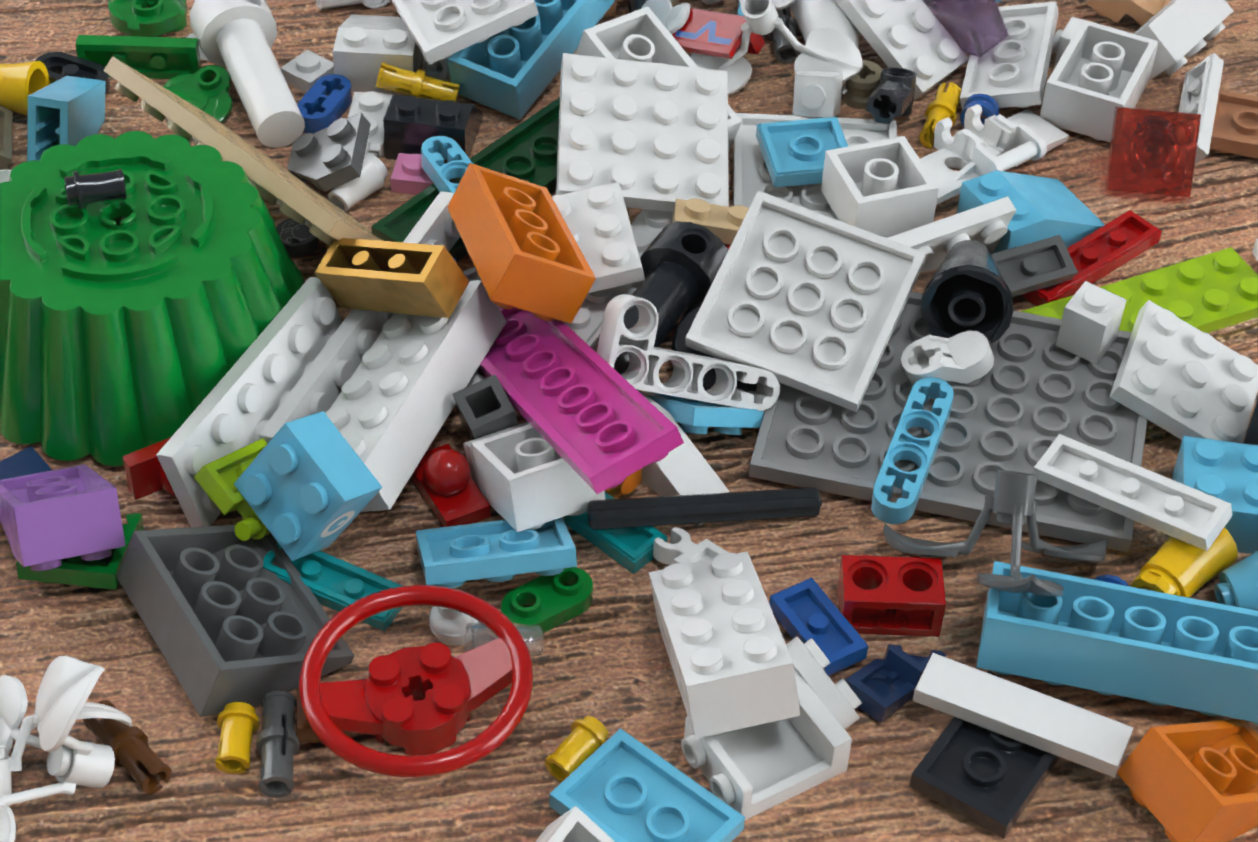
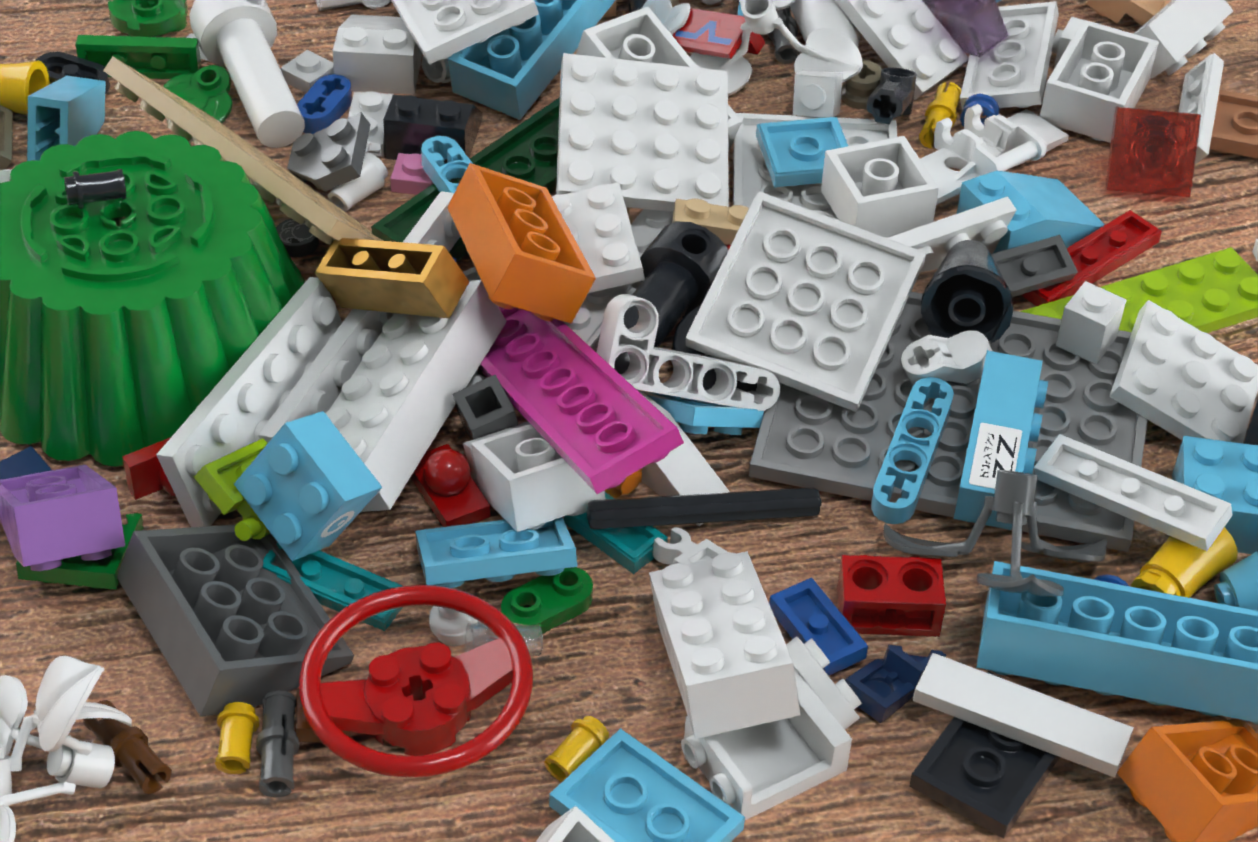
(415, 84): yellow pin -> none
(1001, 430): none -> medium azure brick

